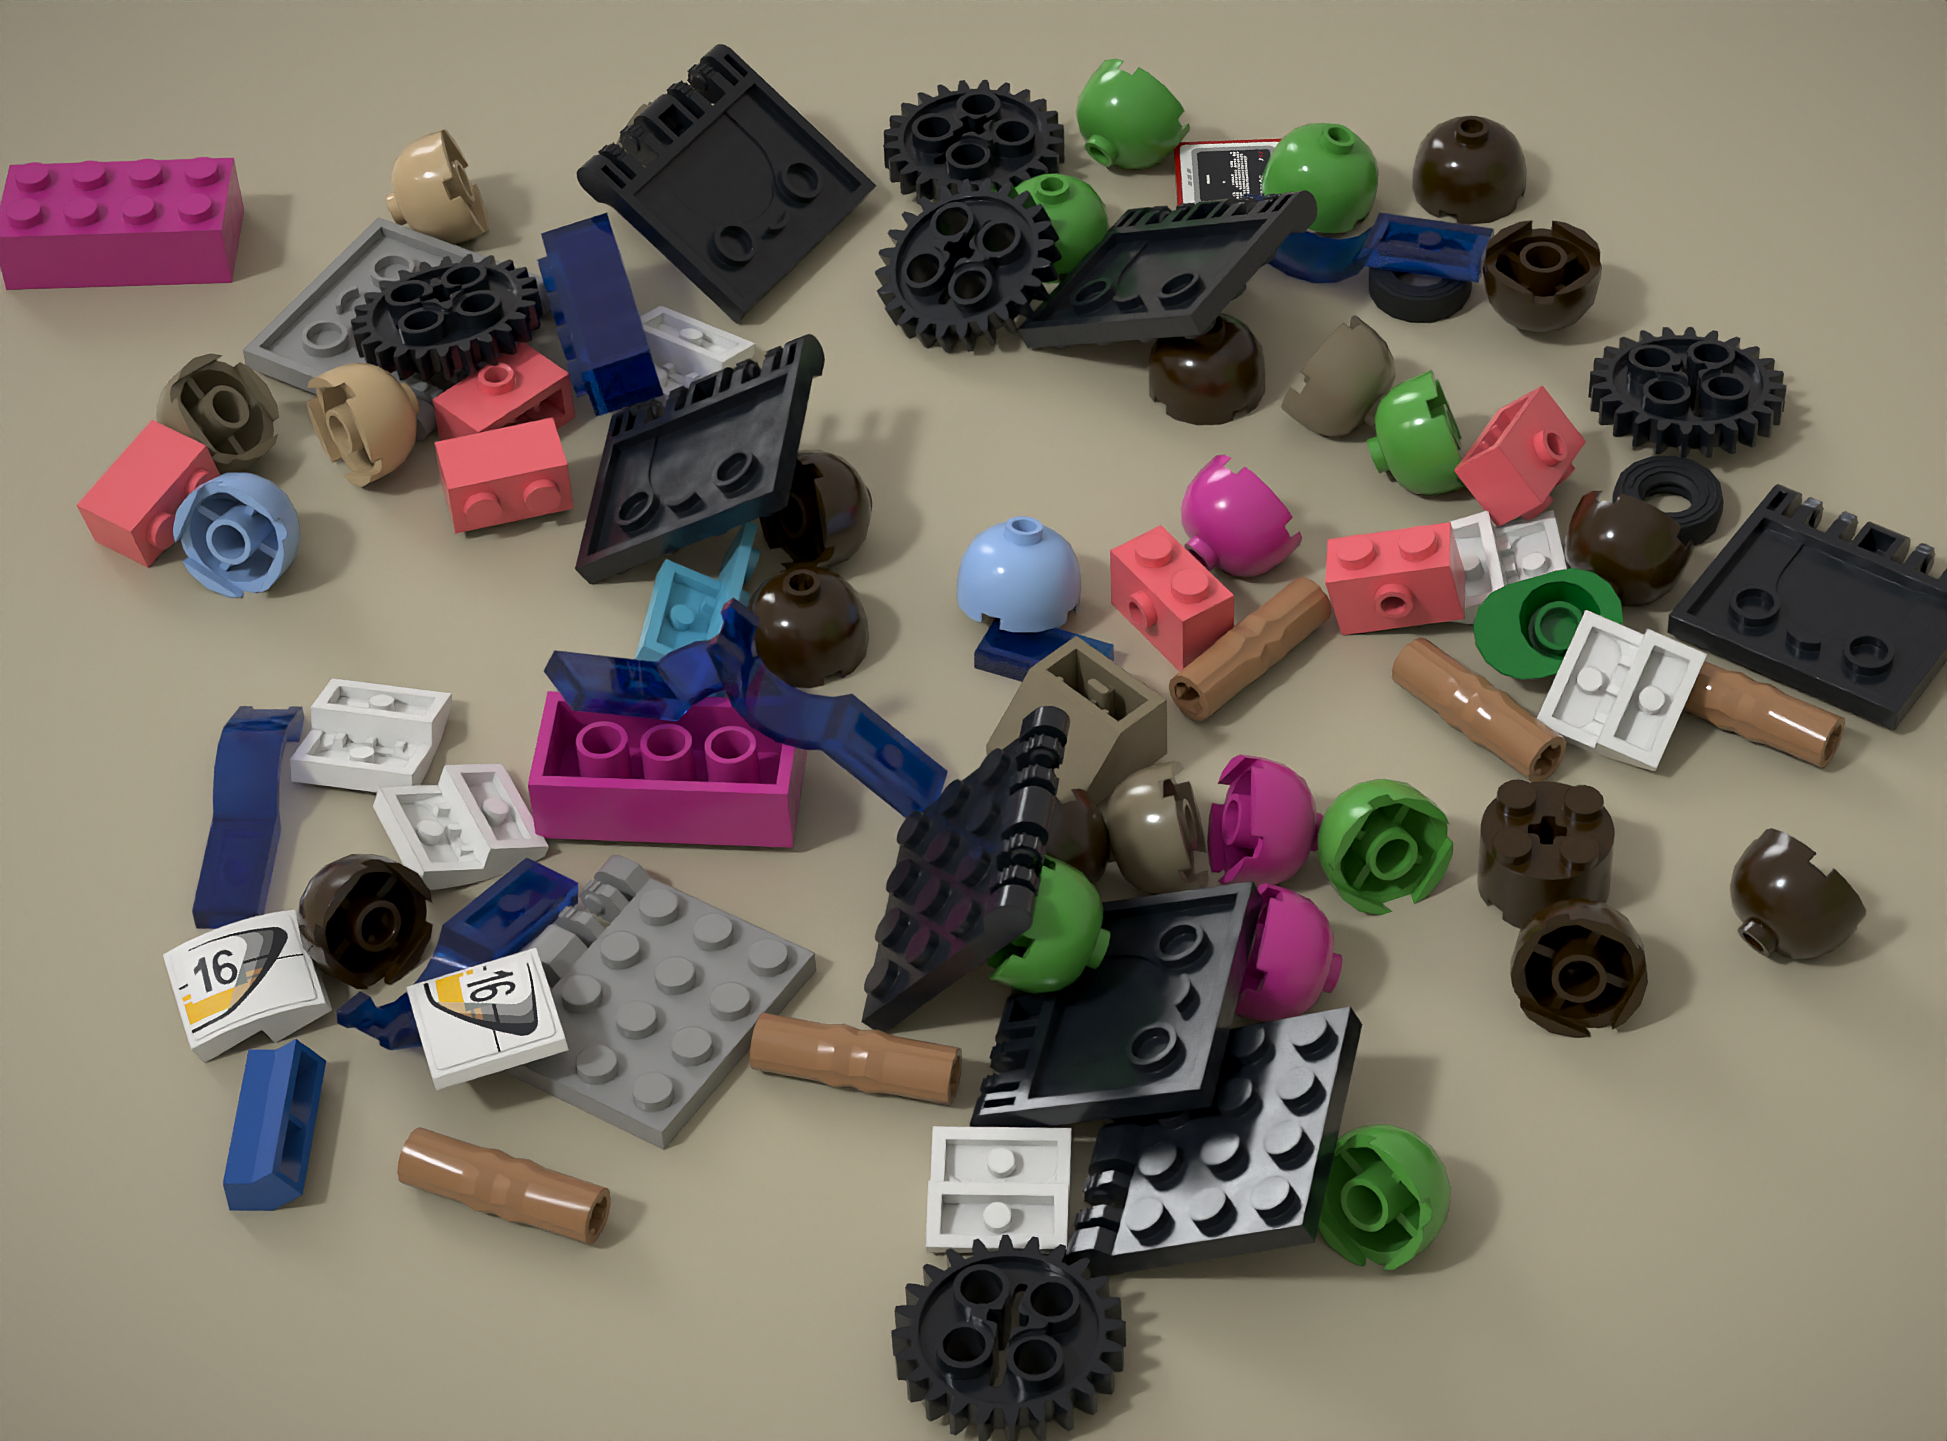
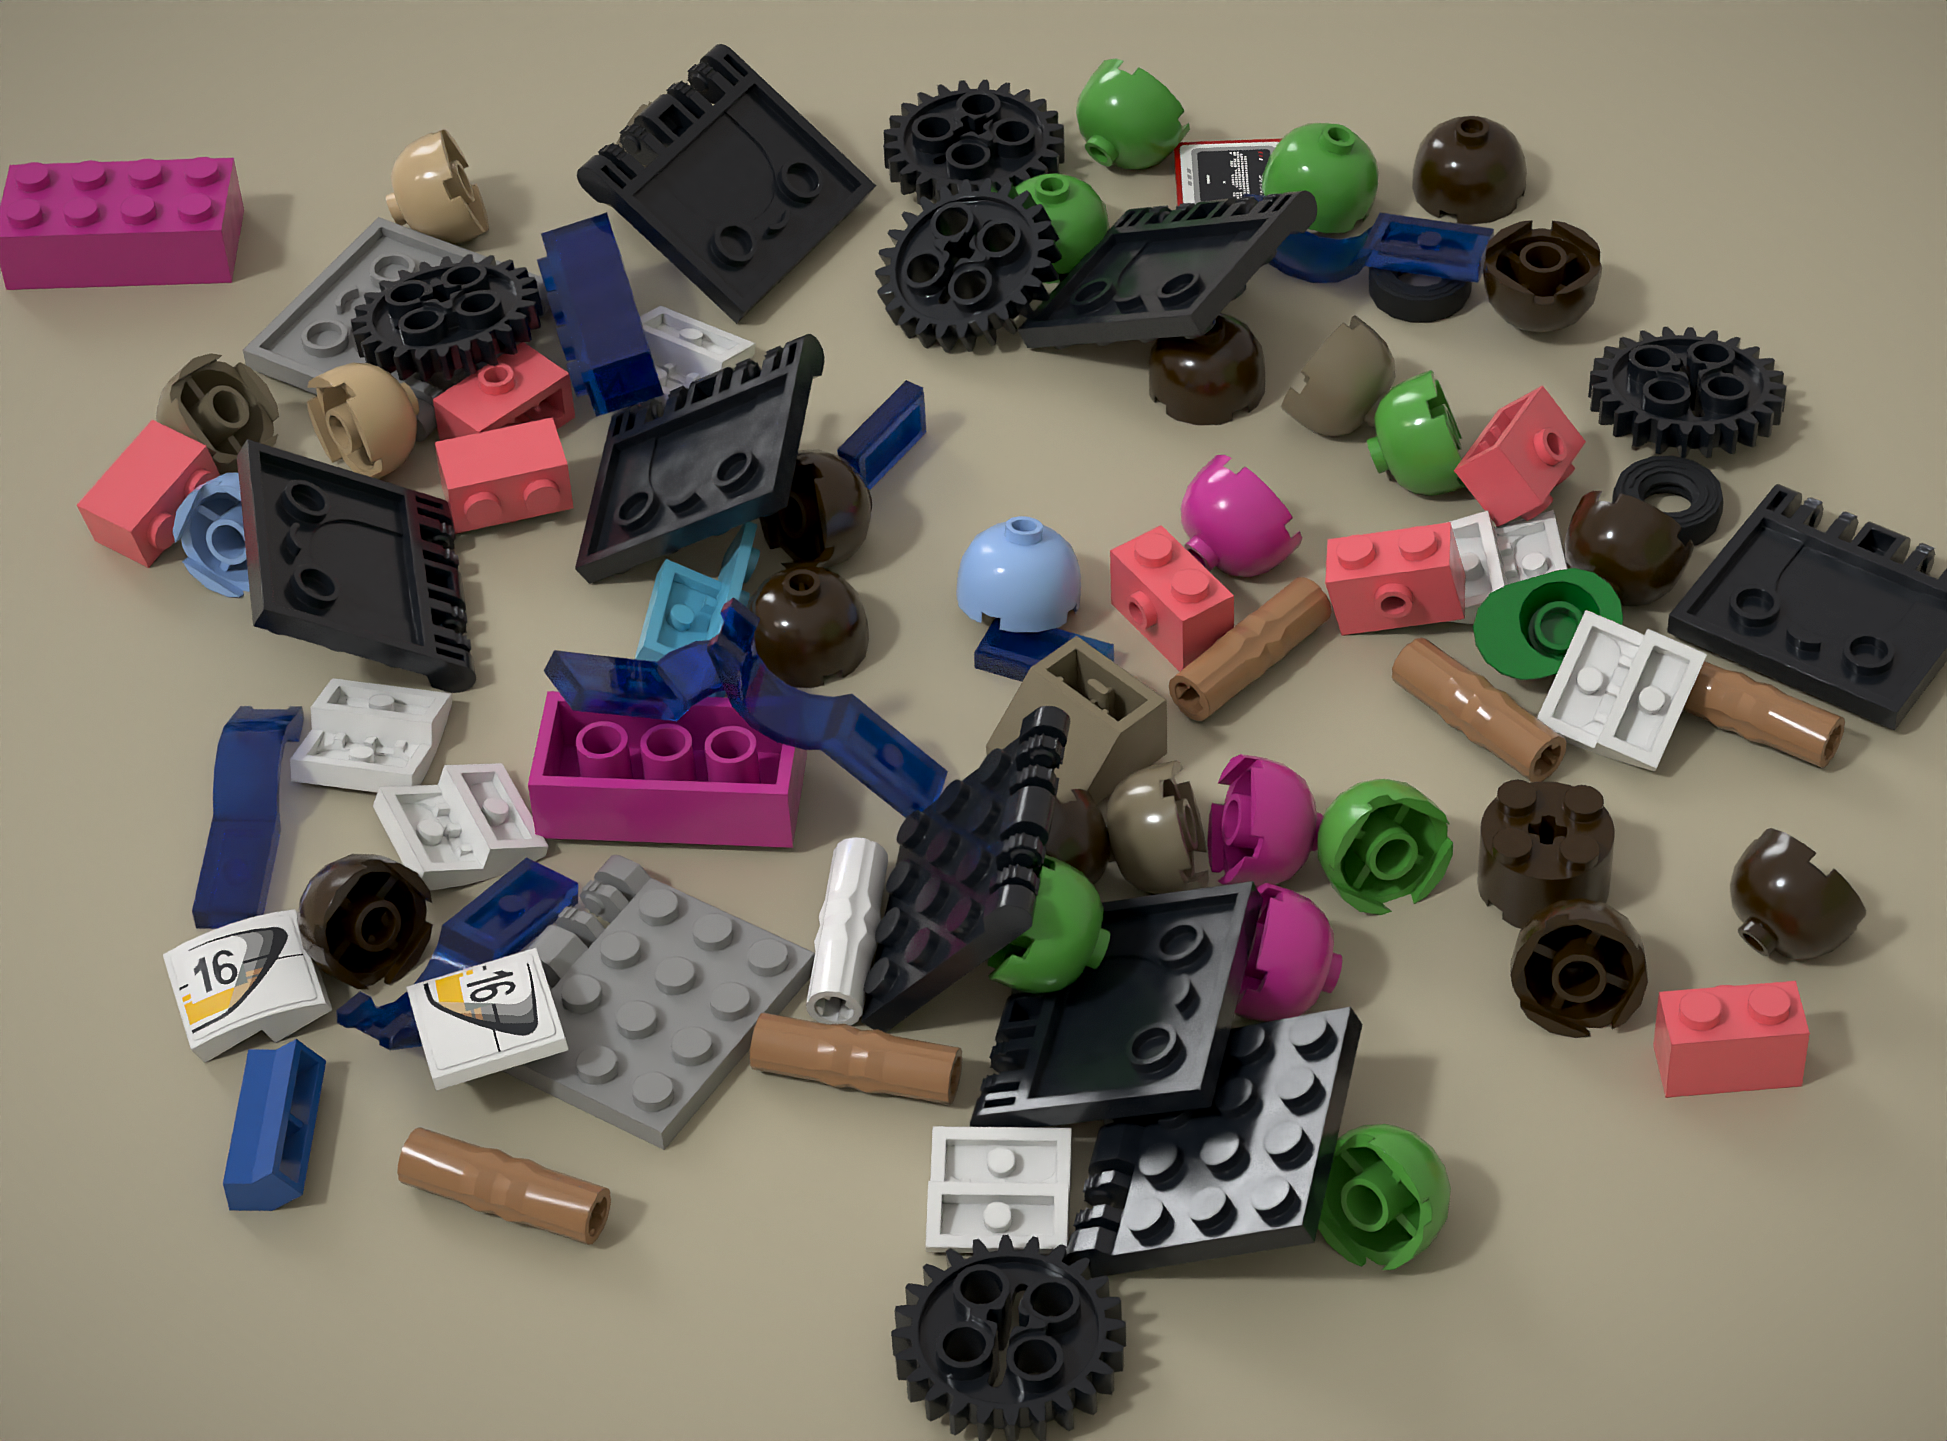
(354, 565): none -> black hinge
(847, 932): none -> white axle
(887, 434): none -> clear blue tile
(1730, 1039): none -> coral brick

